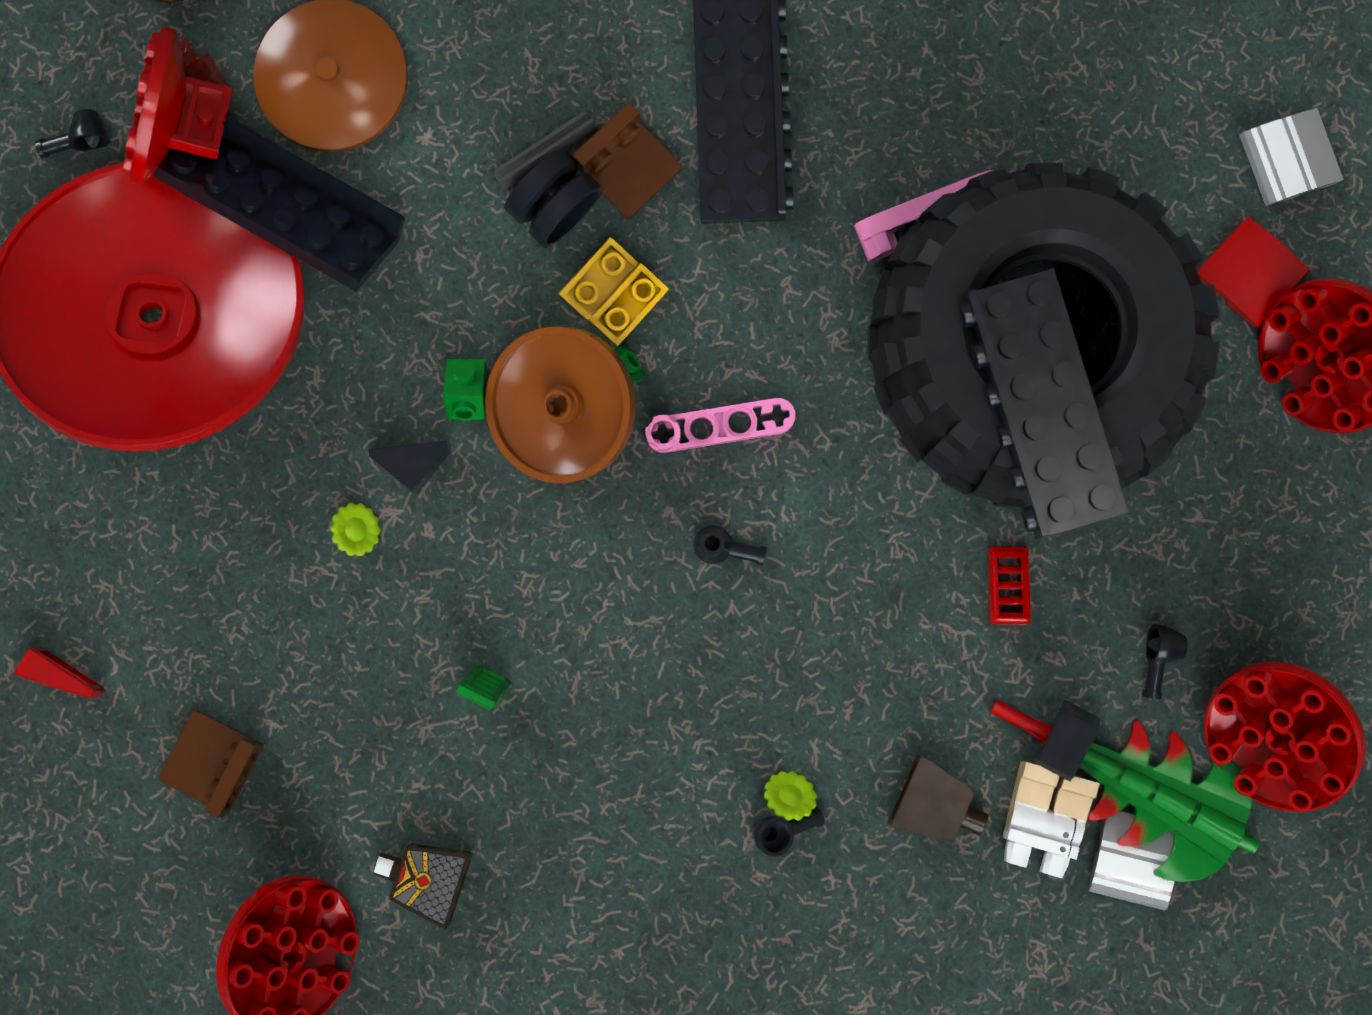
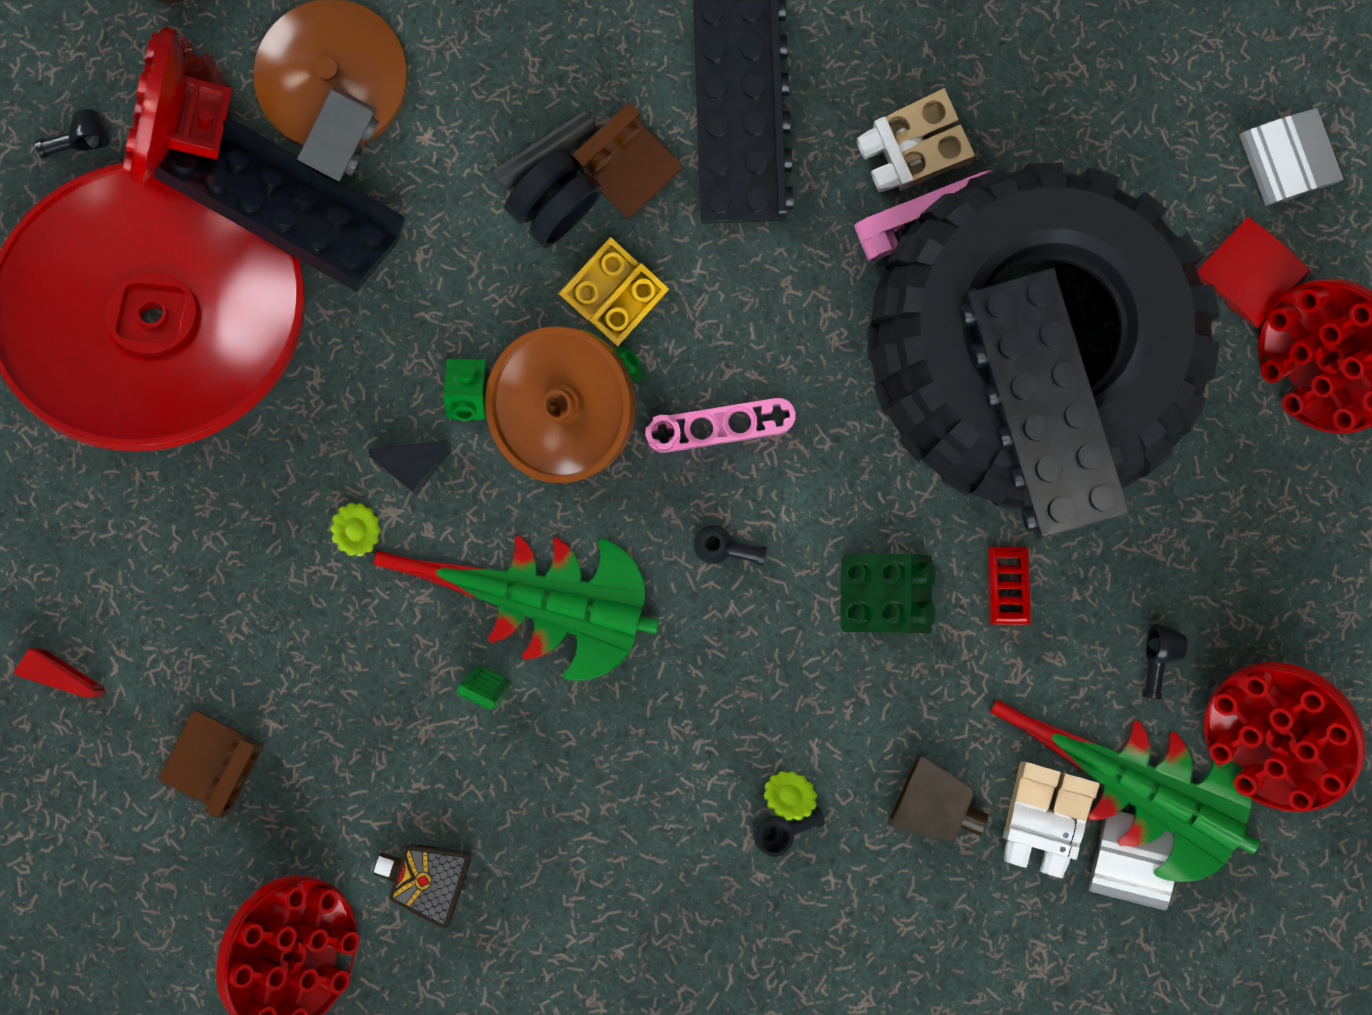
(338, 134): none -> dark grey brick
(598, 612): none -> green animal
(887, 593): none -> dark green bracket
(917, 143): none -> tan hips
(1068, 740): black slope -> none

